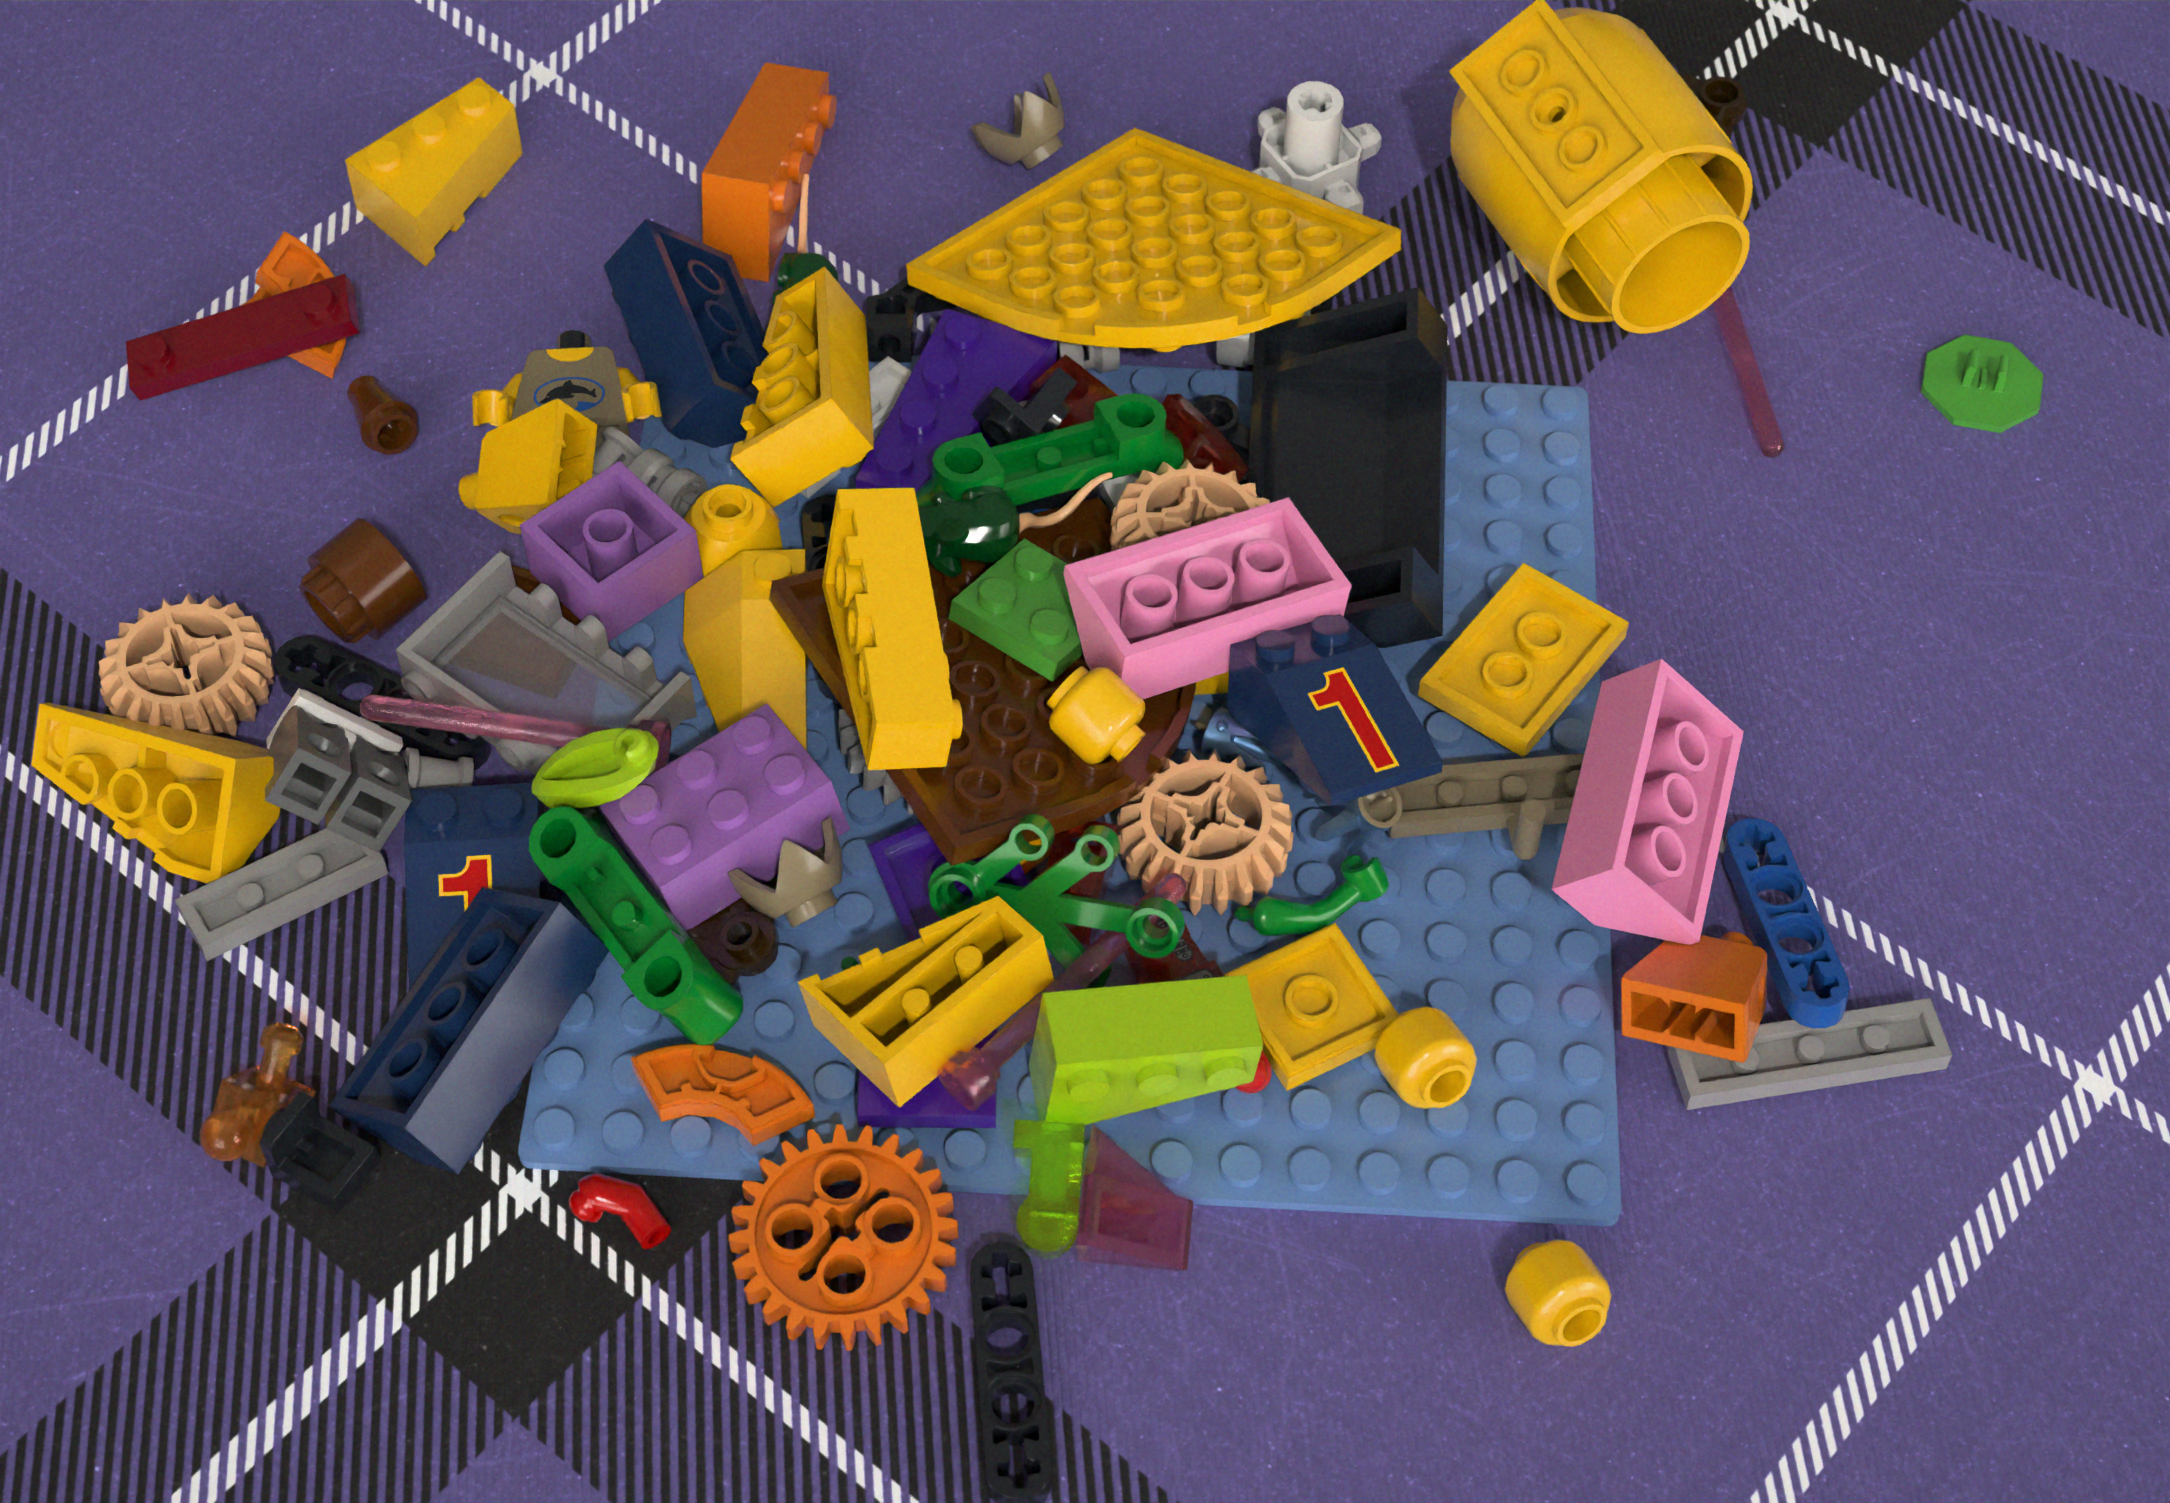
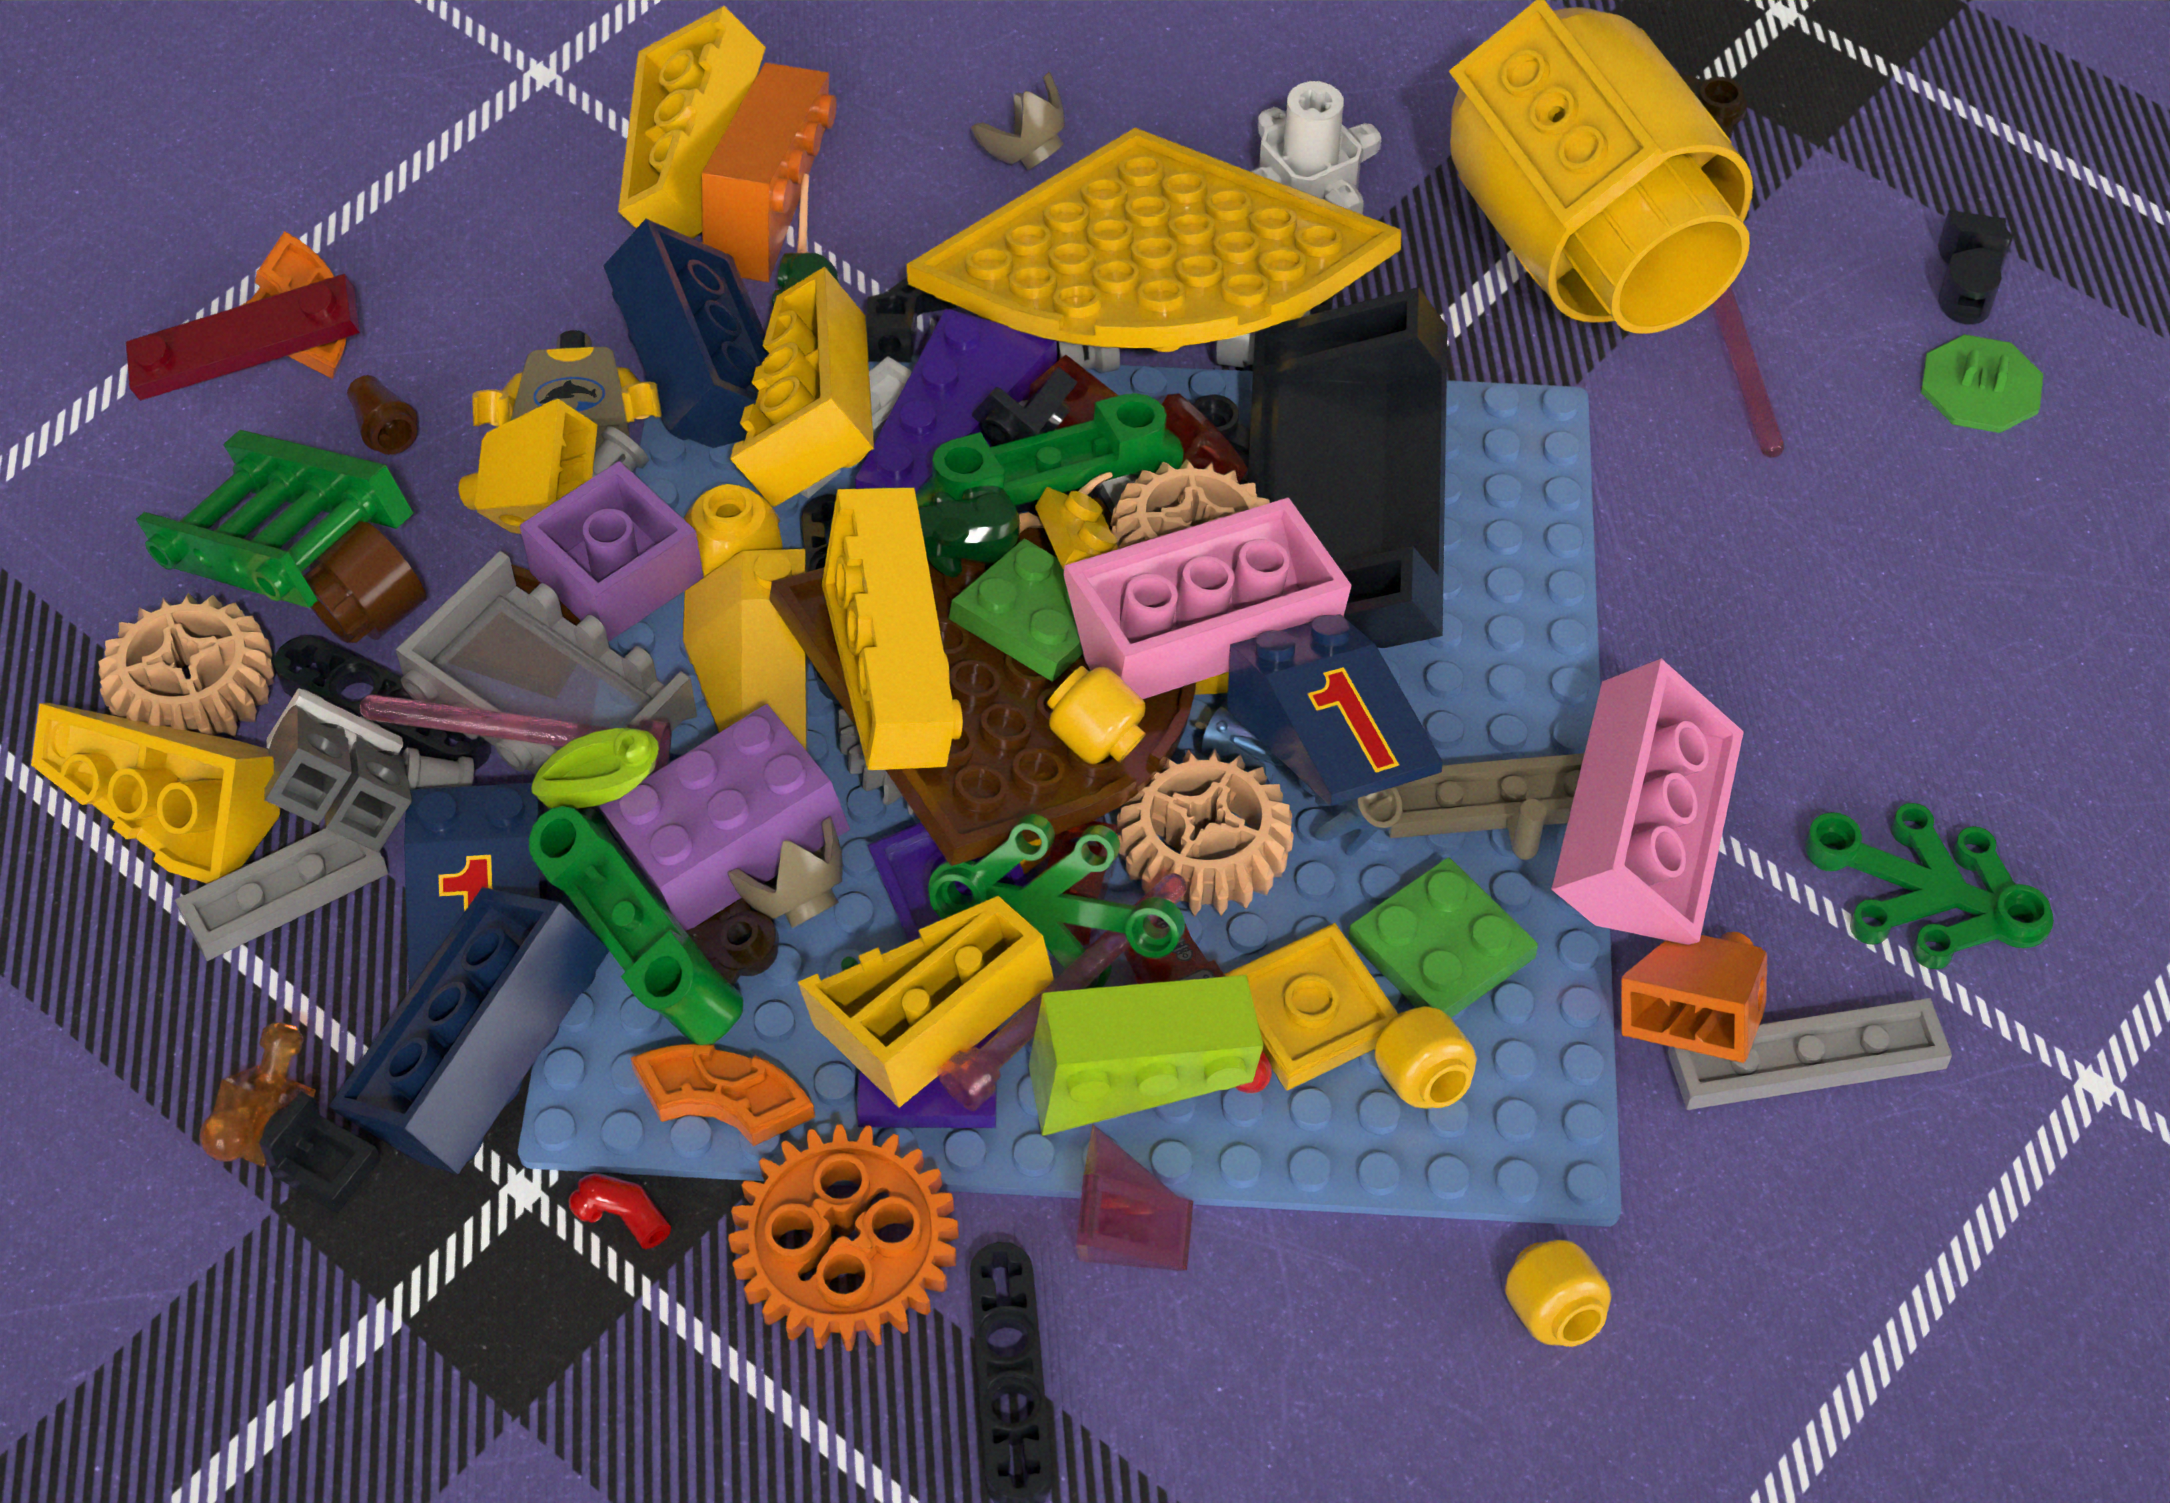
(277, 473): none -> green fence
(436, 166): yellow wedge -> none
(673, 485): light grey wheel -> none
(679, 112): none -> yellow wedge
(1051, 1211): clear neon green leg -> none
(1074, 526): none -> yellow plate
(1284, 917): green piece -> none
(1443, 940): none -> bright green plate
(1523, 659): yellow plate -> none
(1792, 919): blue beam -> none
(1935, 886): none -> green plant
(1975, 255): none -> black leg

